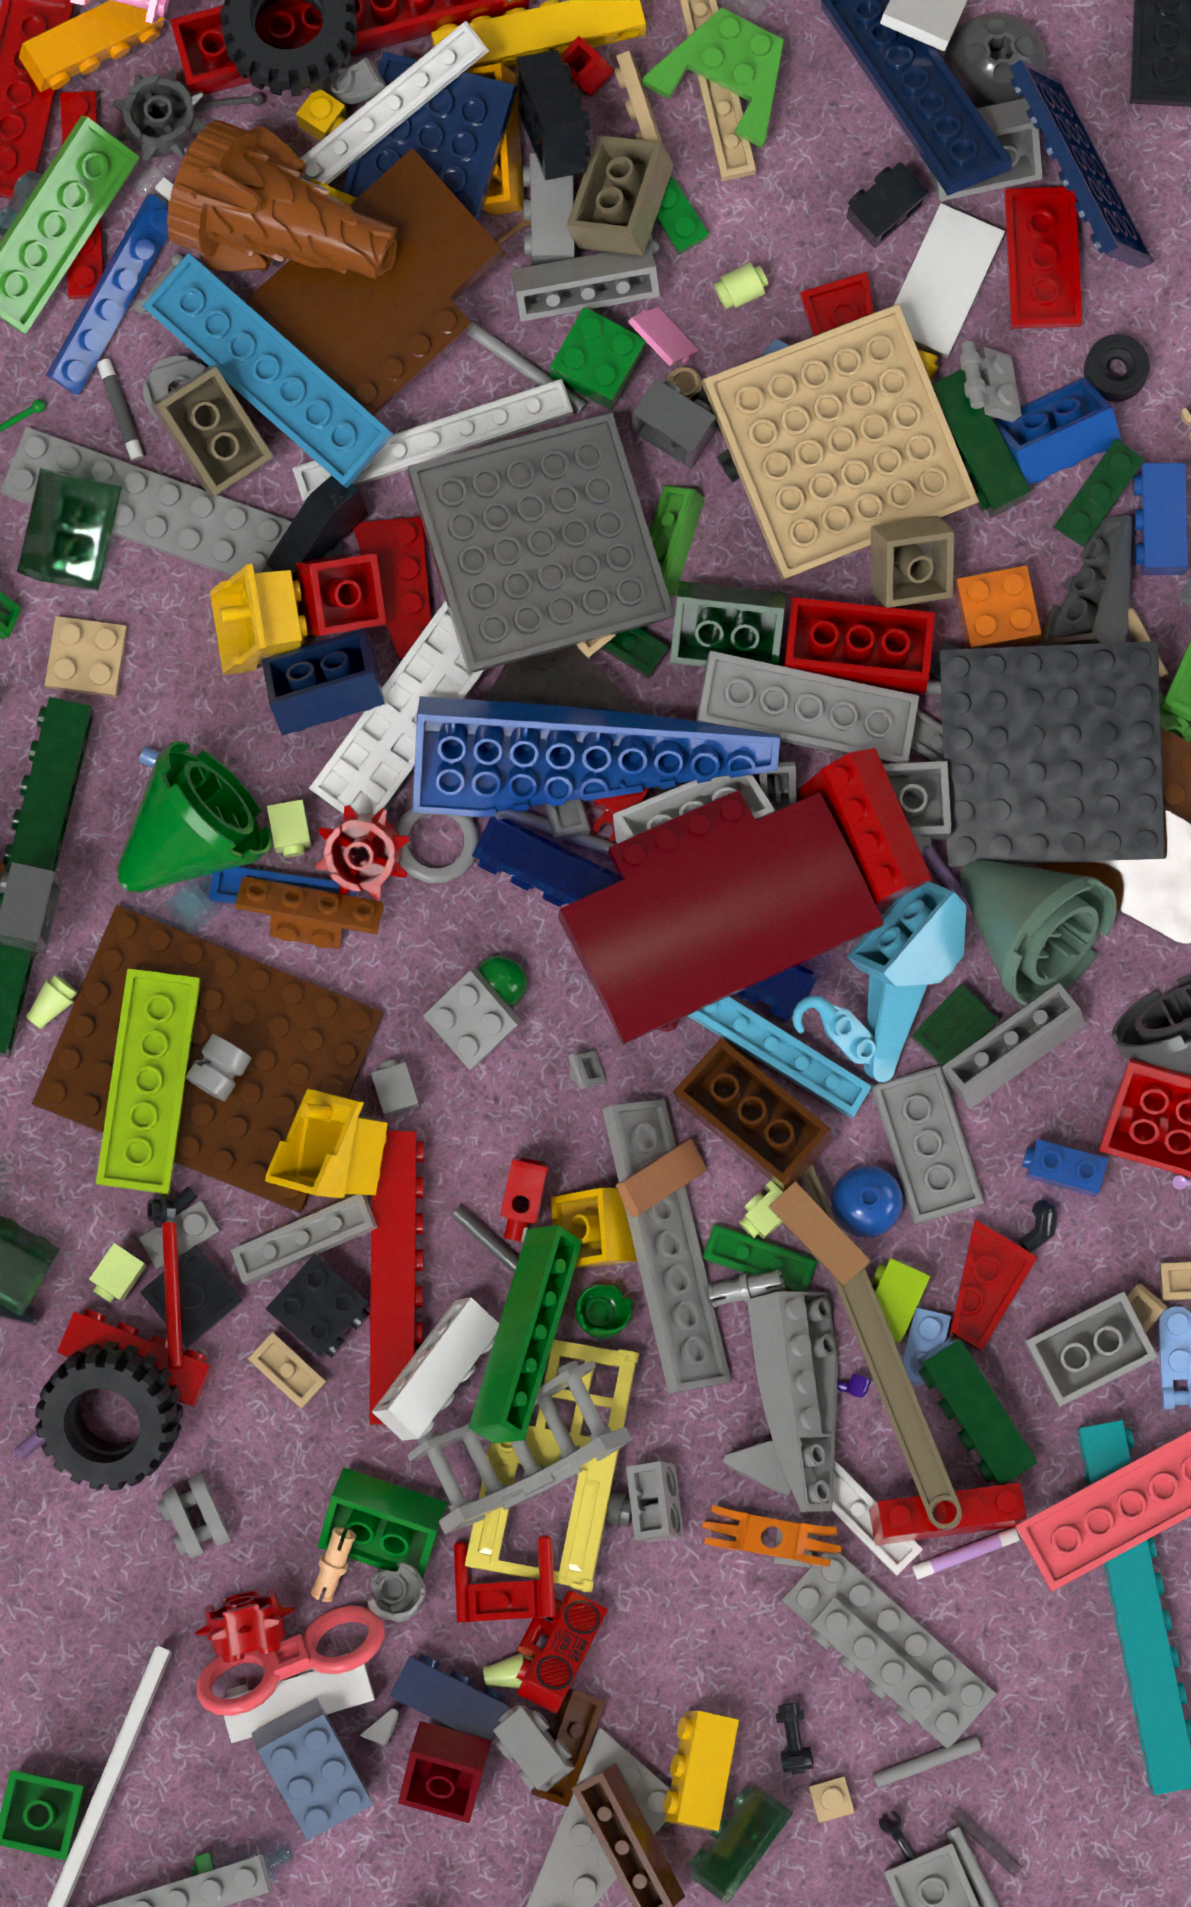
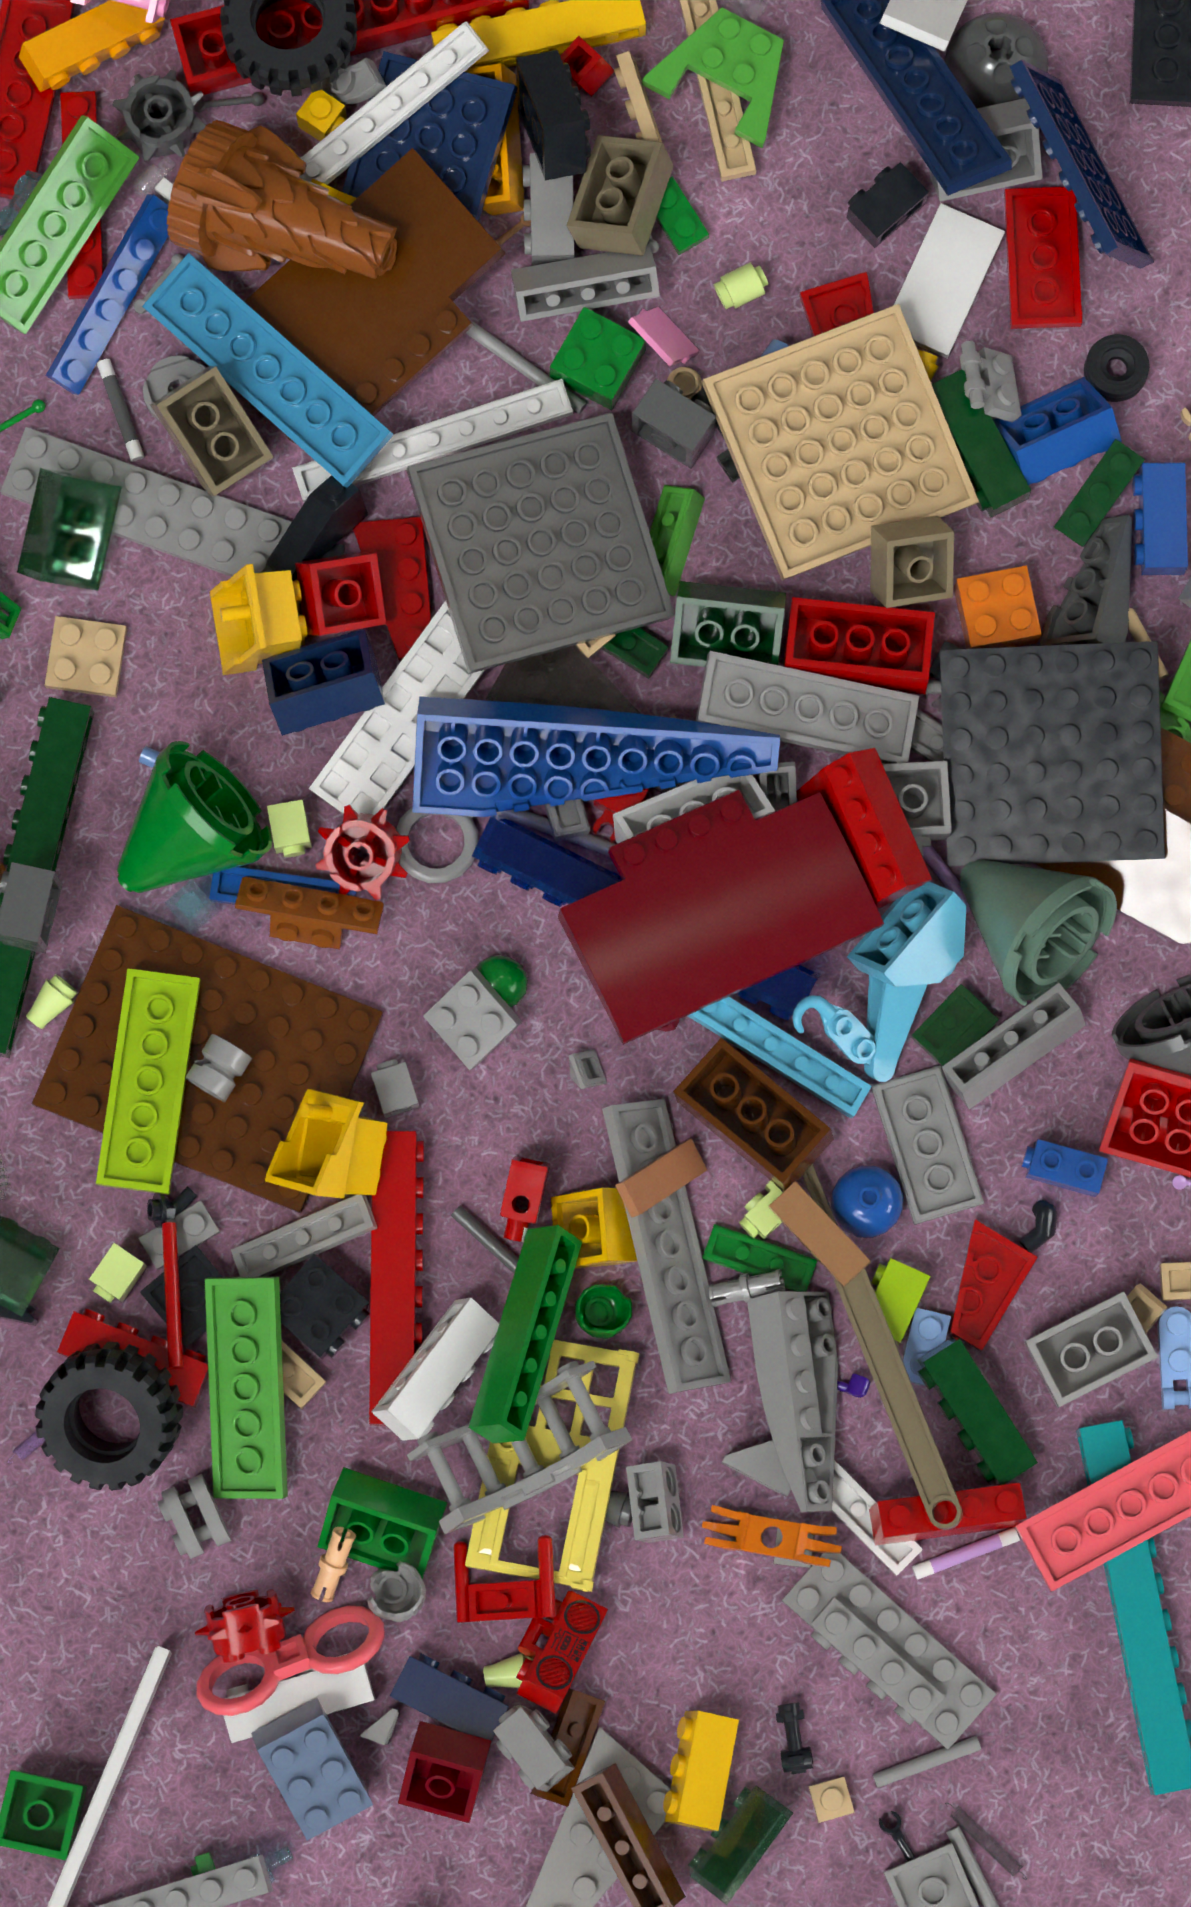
(246, 1387): none -> bright green plate

